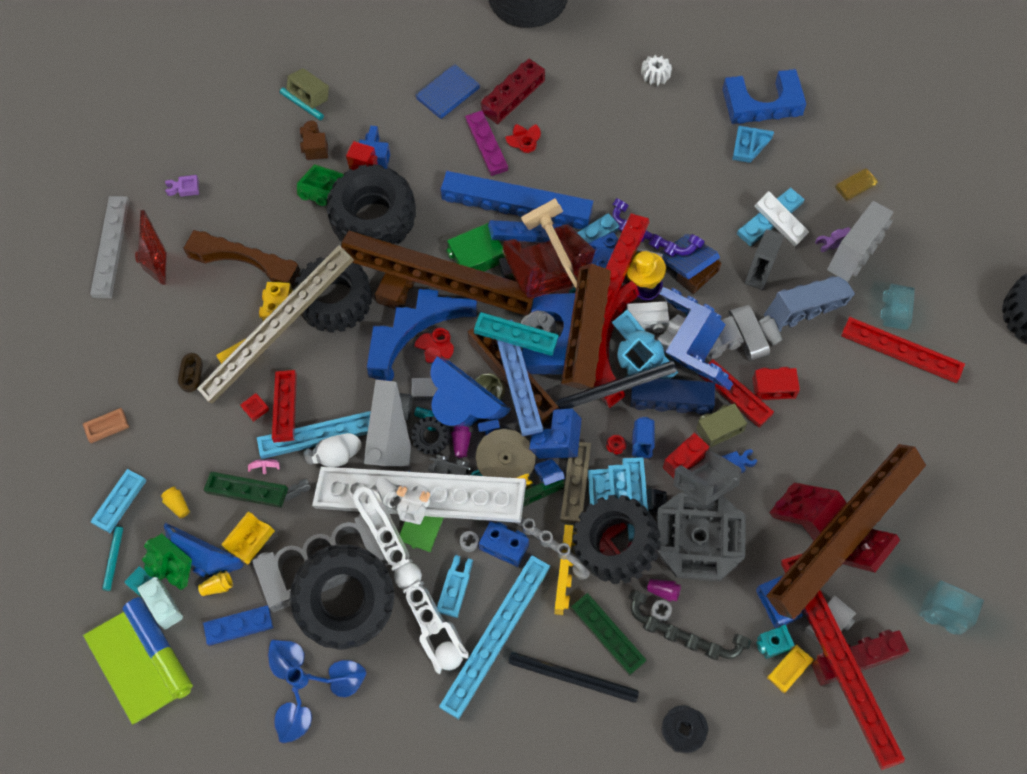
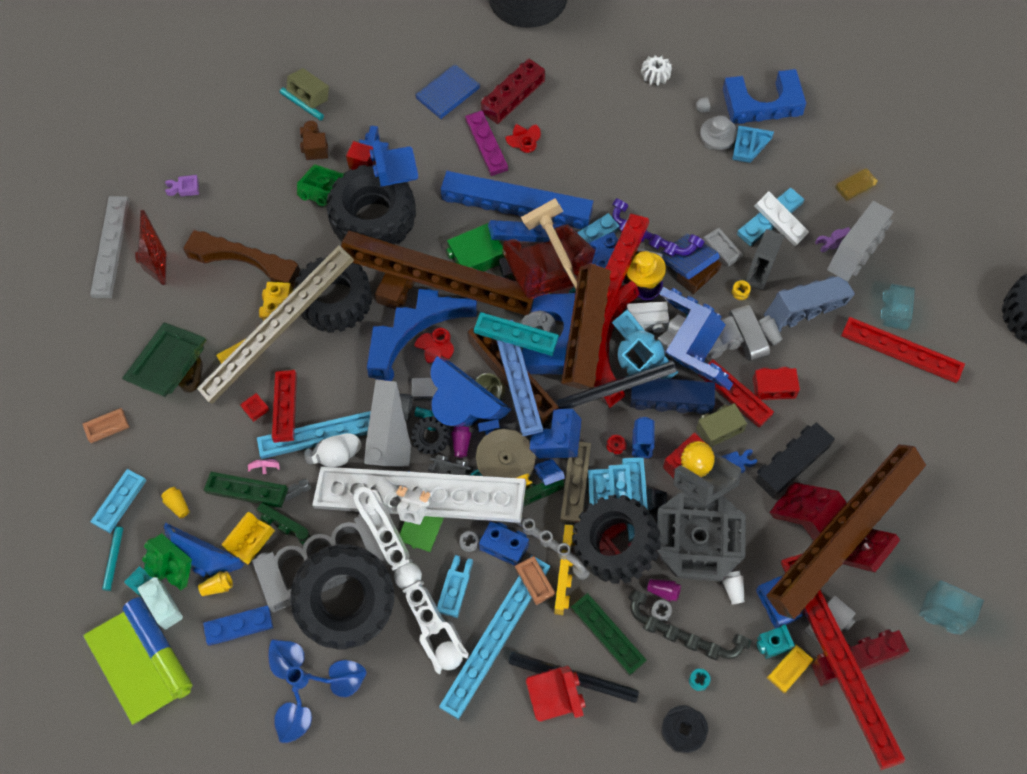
(165, 360): none -> clear green piece
(284, 524): none -> dark green plate
(393, 165): none -> blue bracket
(535, 580): none -> nougat tile
(555, 693): none -> red bracket
(698, 458): none -> yellow hat
(703, 105): none -> light grey hinge
(706, 682): none -> teal bush
(718, 133): none -> light grey plate
(724, 246): none -> light grey plate
(735, 587): none -> white cone
(744, 286): none -> yellow bush
(794, 460): none -> black brick

